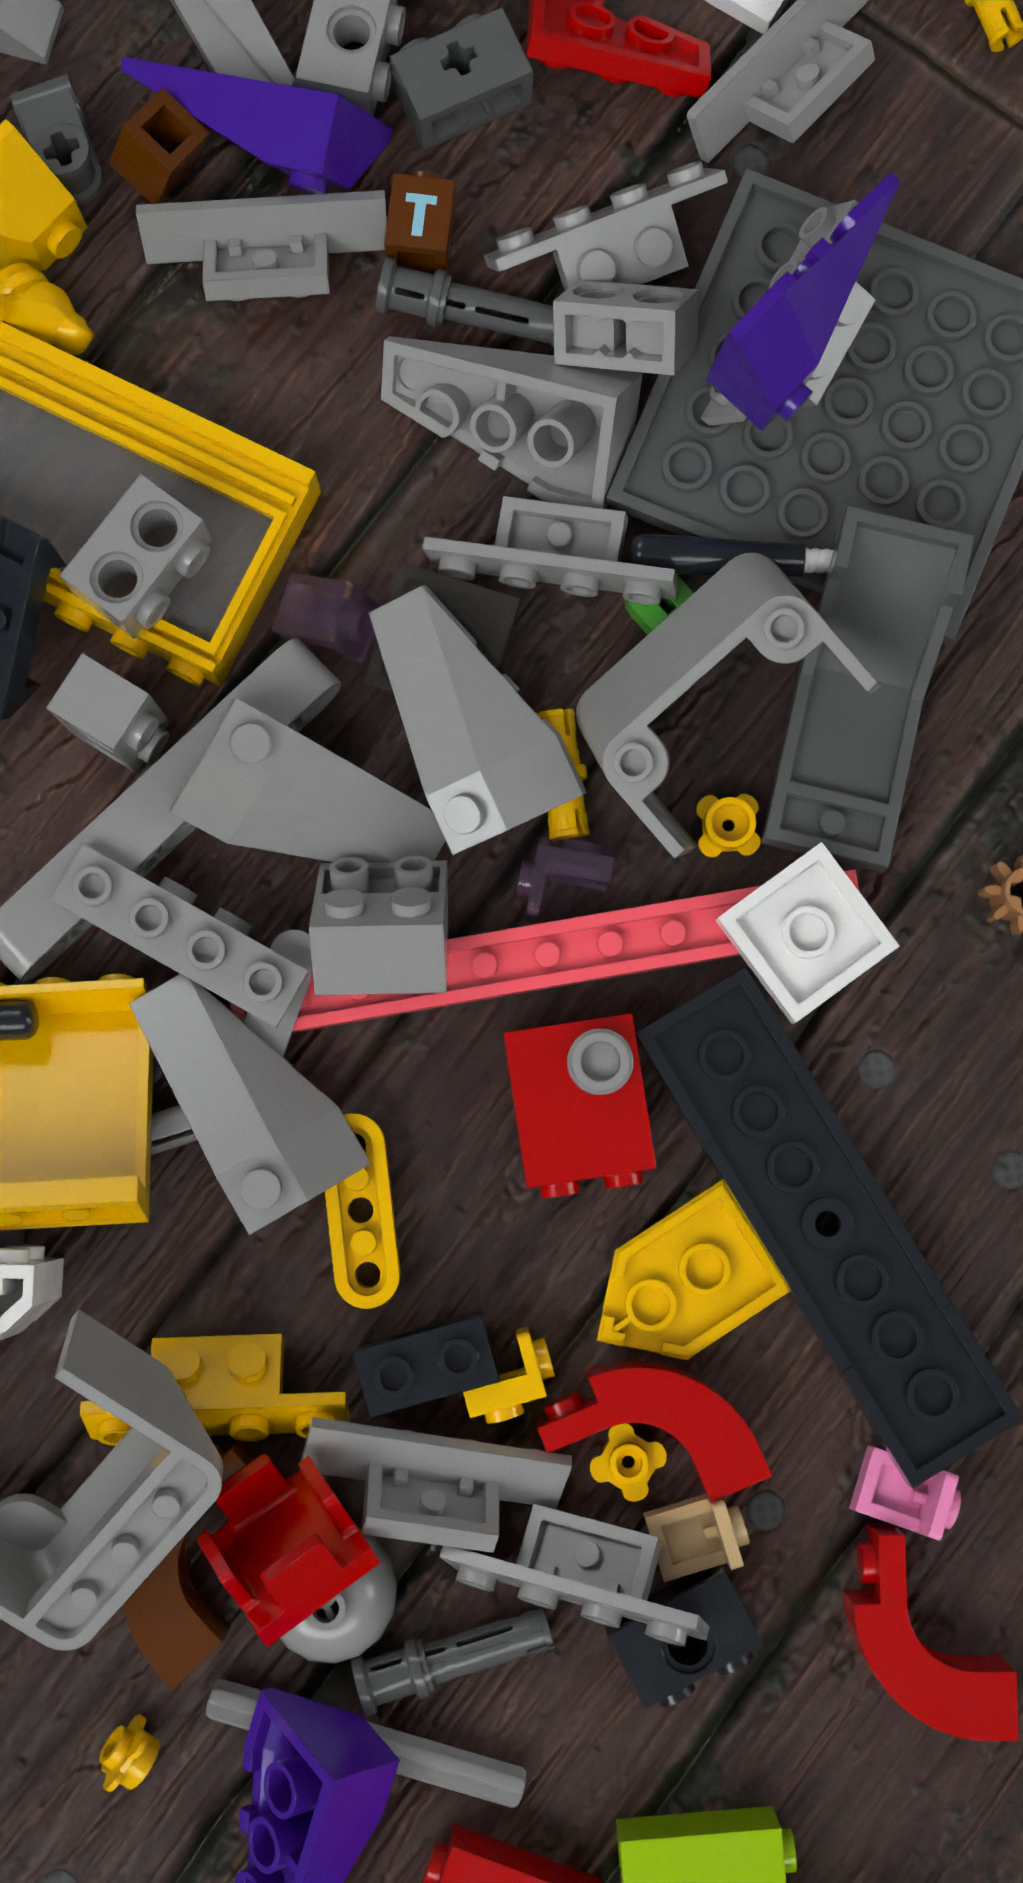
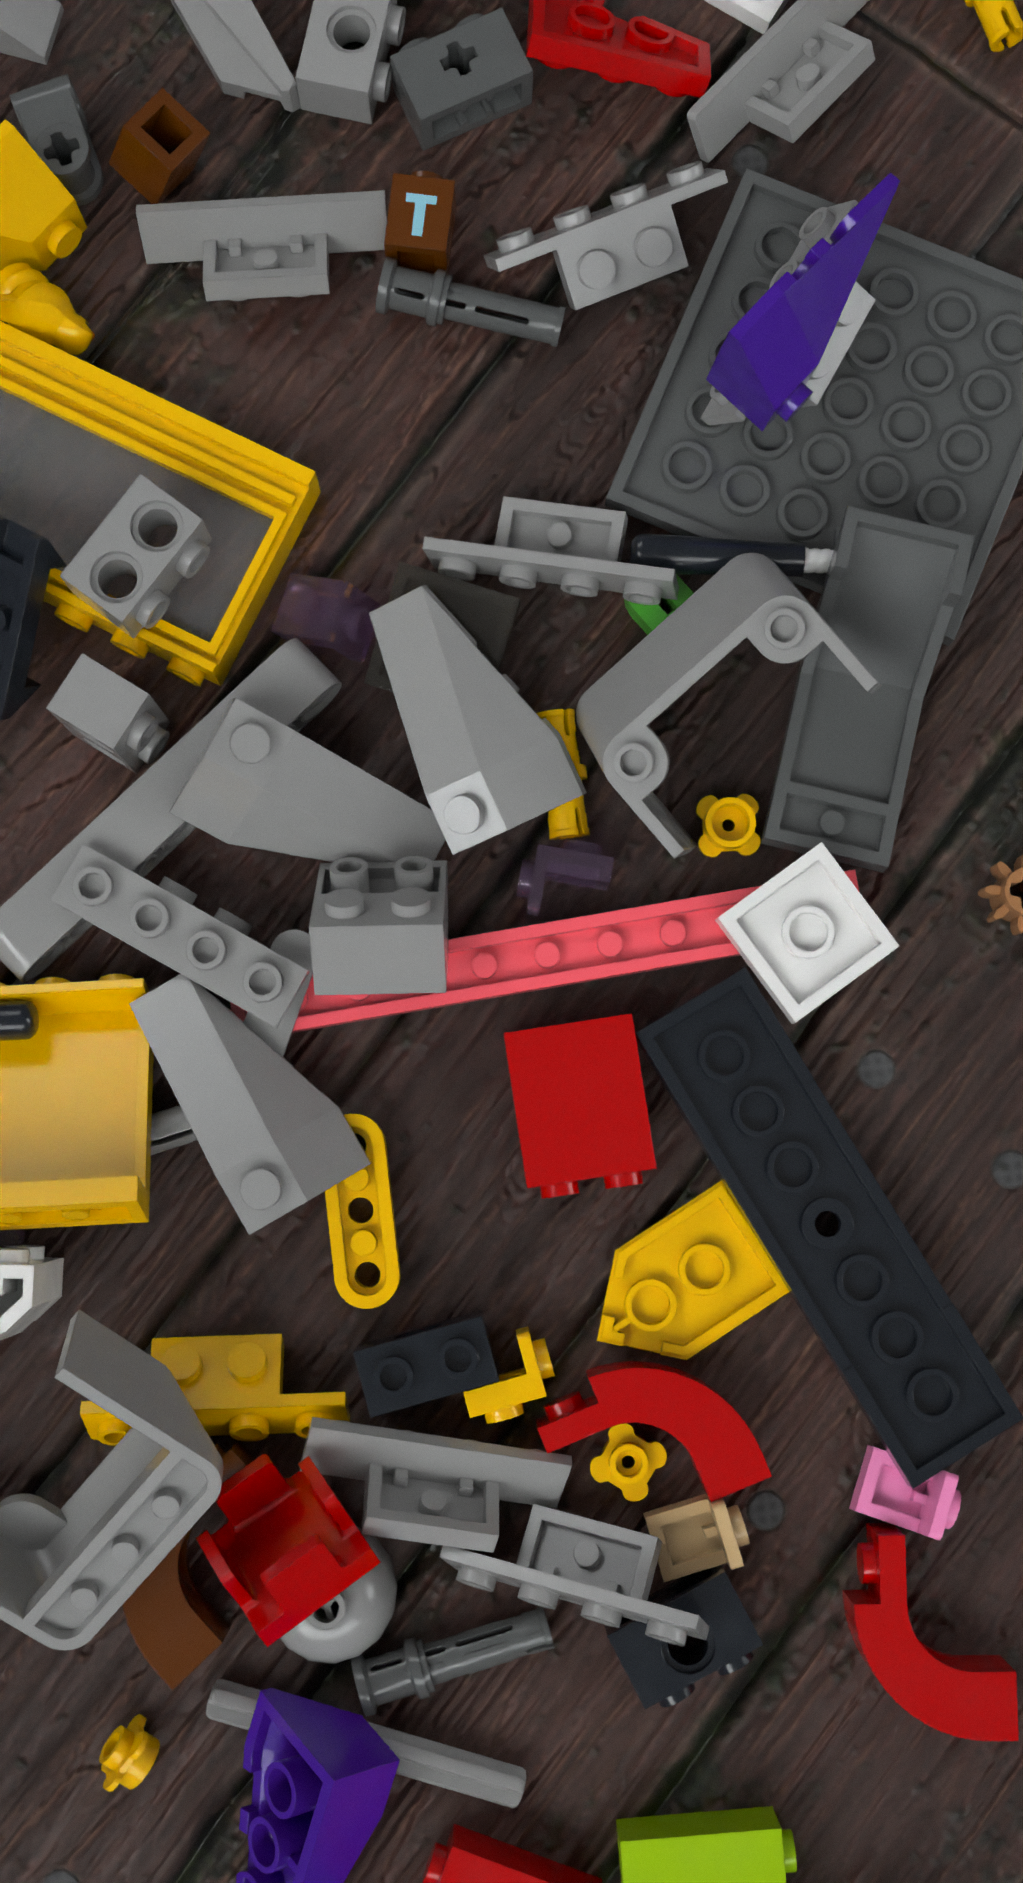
(295, 129): dark purple wedge -> none
(520, 411): light grey wedge -> none
(600, 1062): light grey tile -> none
(625, 327): light grey brick -> none

